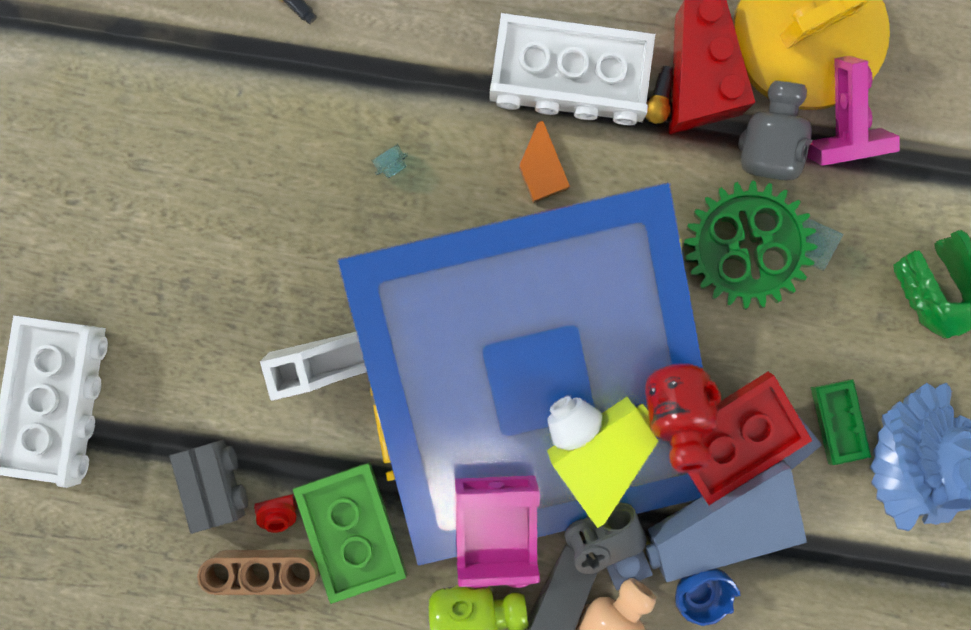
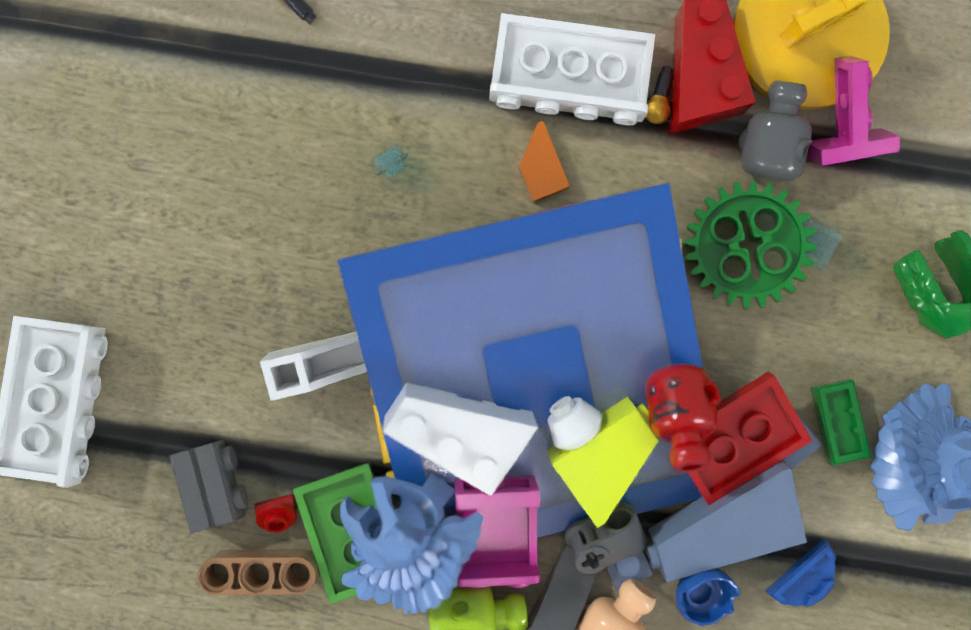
(408, 552): none -> medium blue piece
(459, 433): none -> white wedge
(807, 579): none -> blue tile

